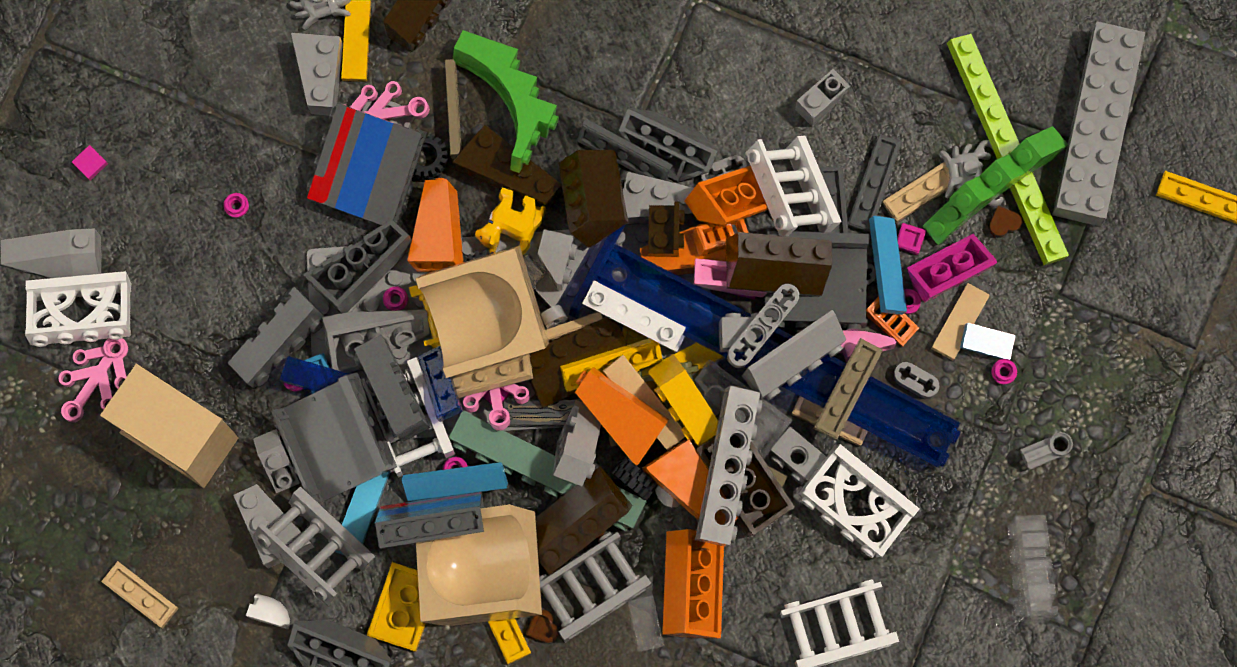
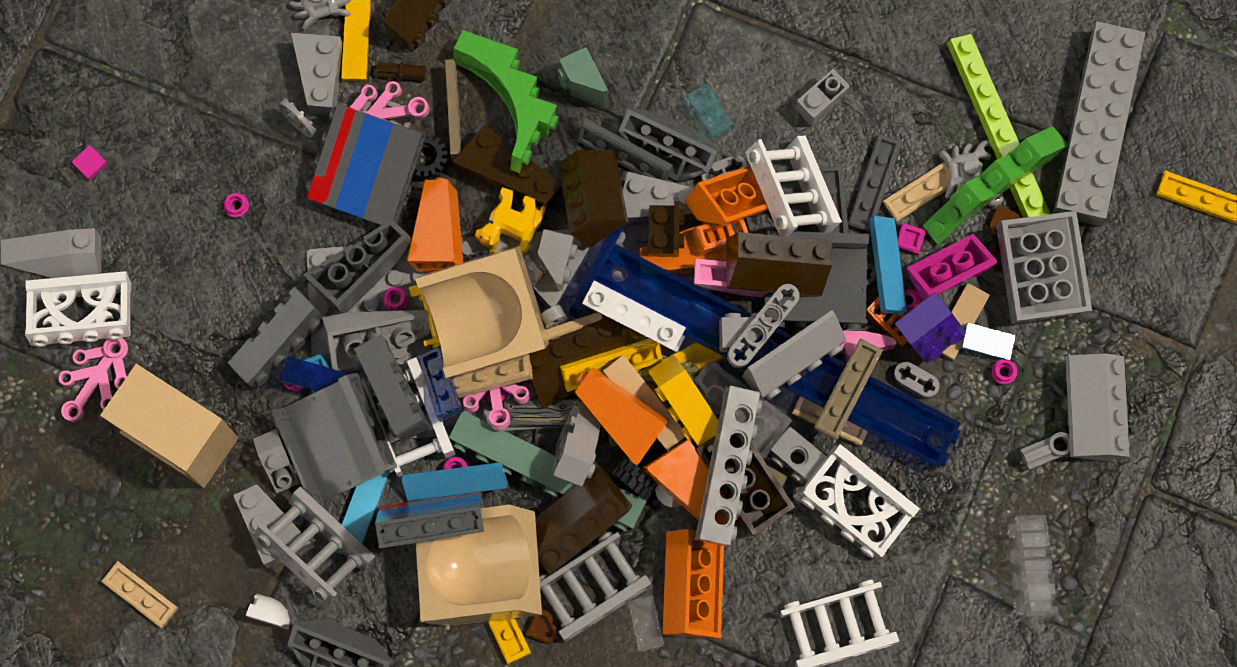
(296, 118): none -> light grey wheel
(398, 610): yellow tile -> none
(401, 71): none -> dark brown axle
(582, 78): none -> sand green slope
(709, 111): none -> clear light blue slope
(931, 328): none -> dark purple piece
(1043, 267): none -> light grey slope
(1097, 407): none -> light grey slope

